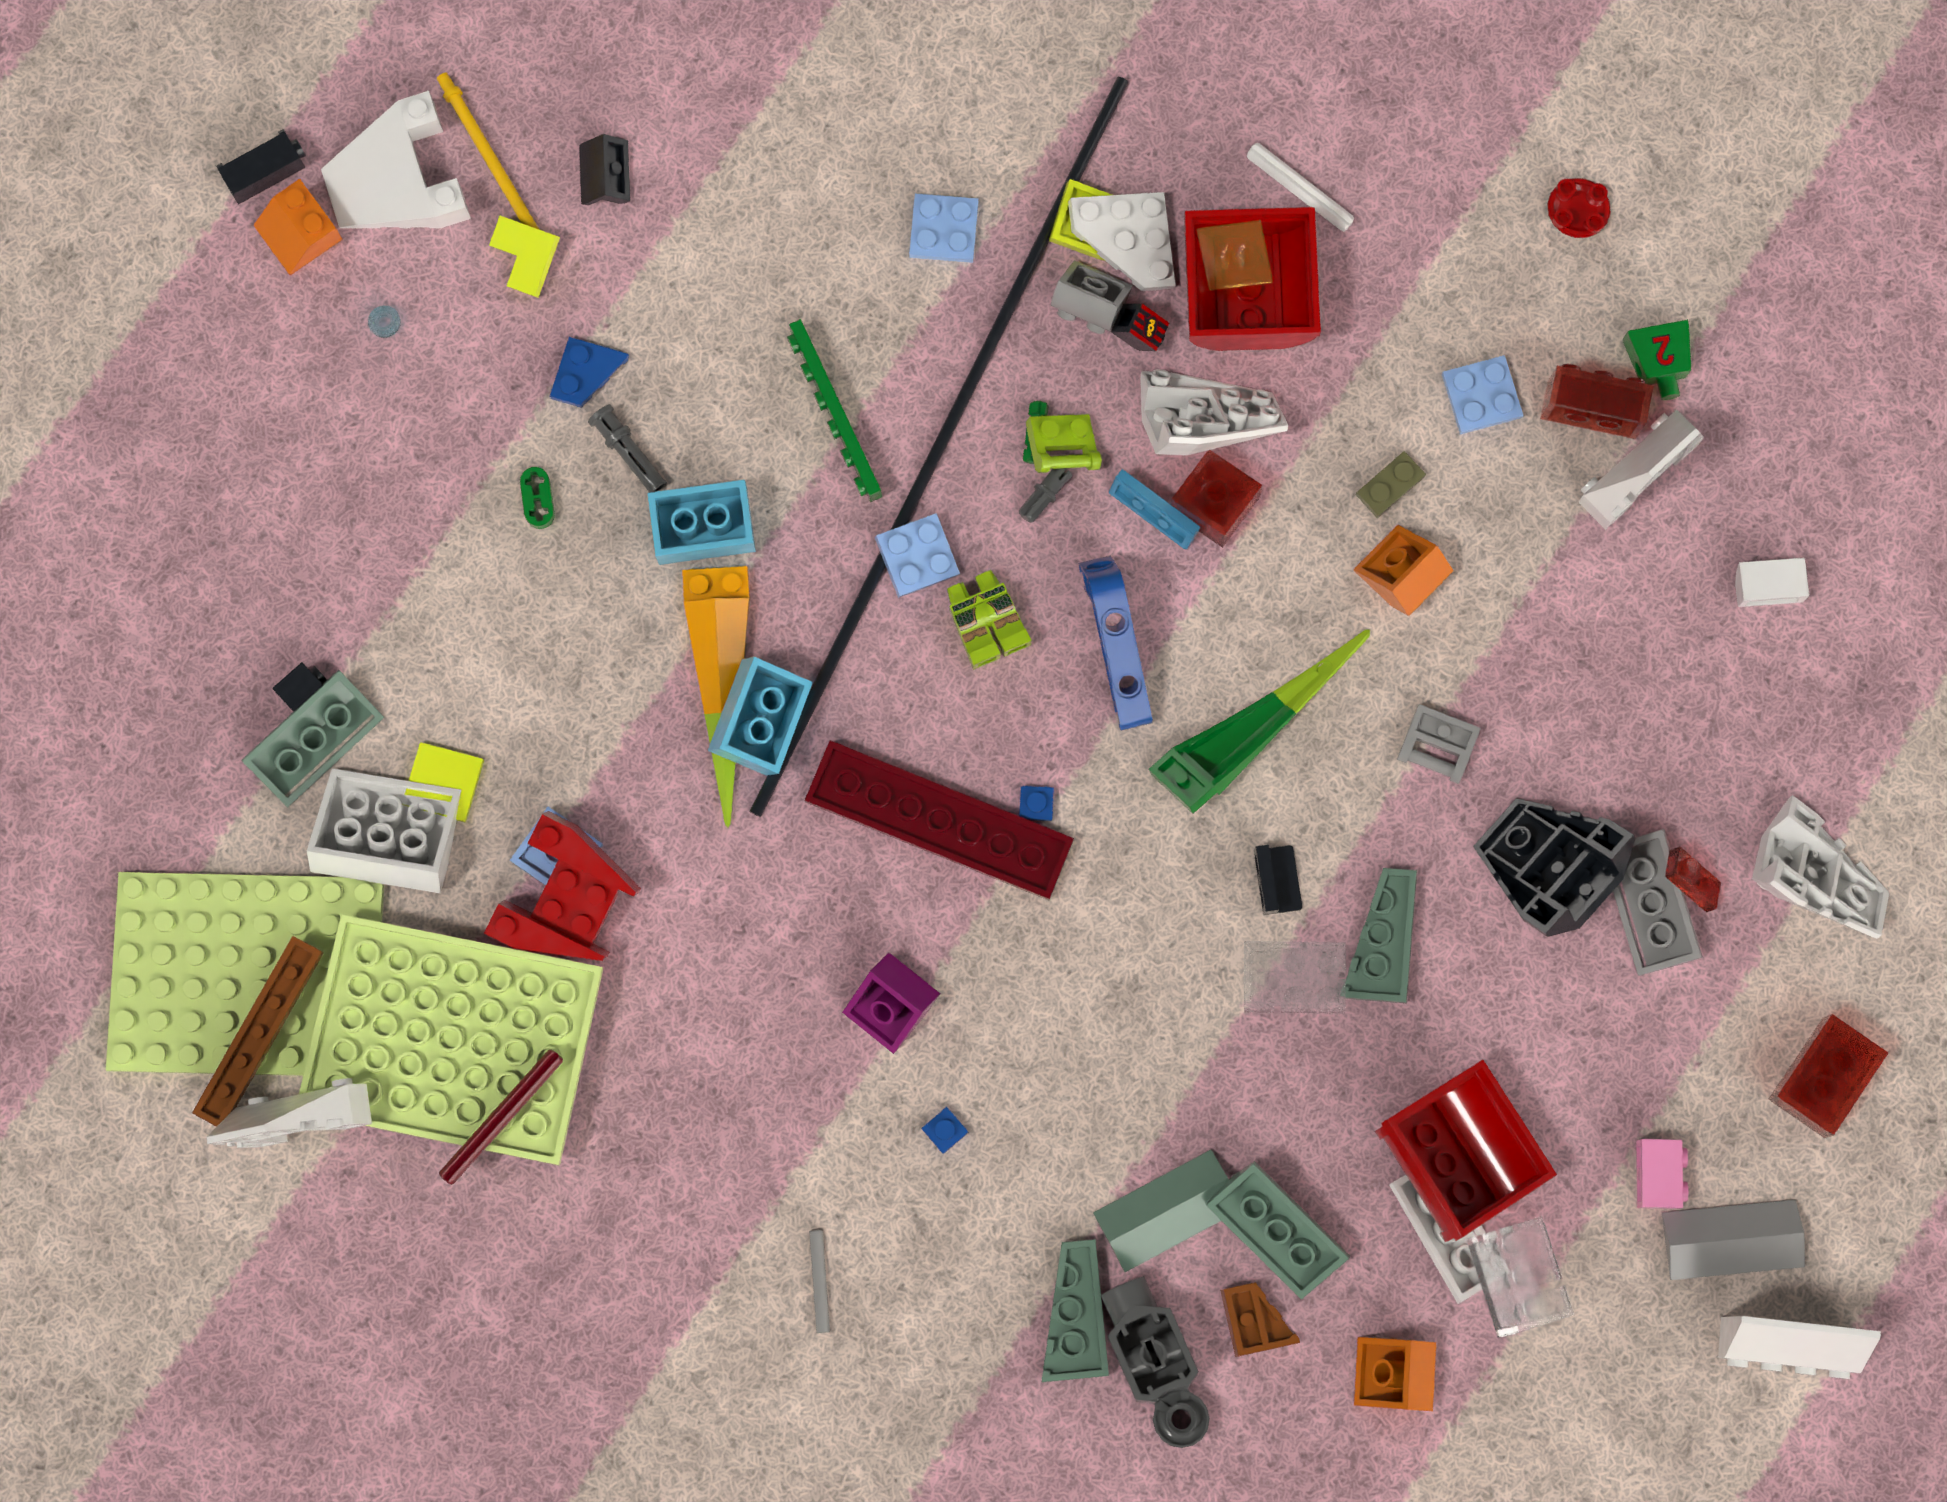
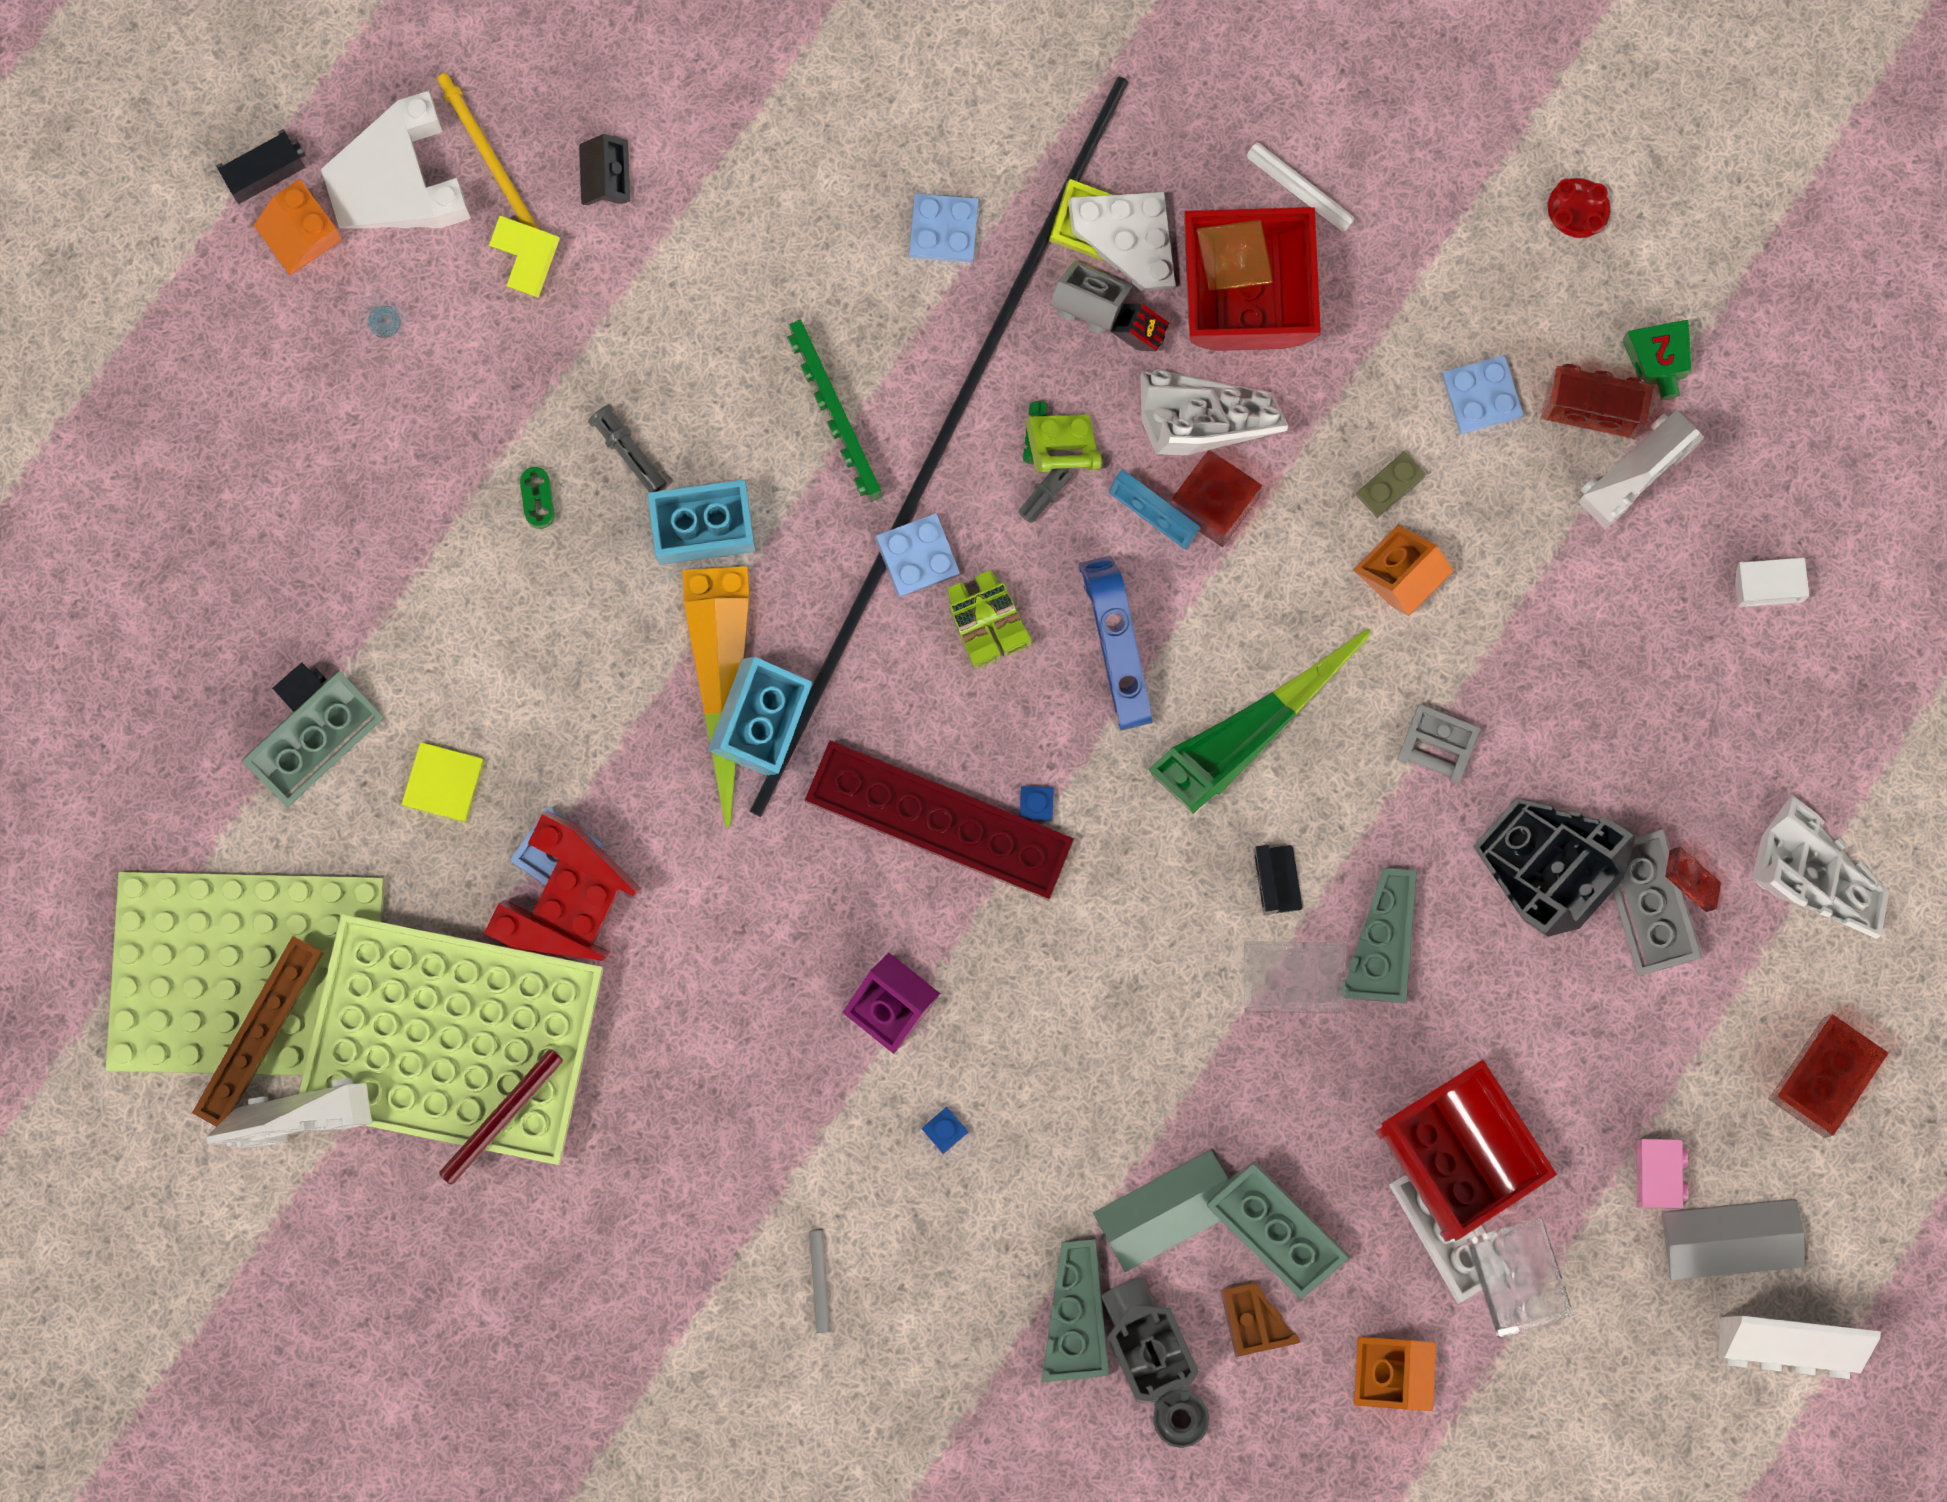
(376, 839): white slope -> none
(584, 370): blue wing -> none

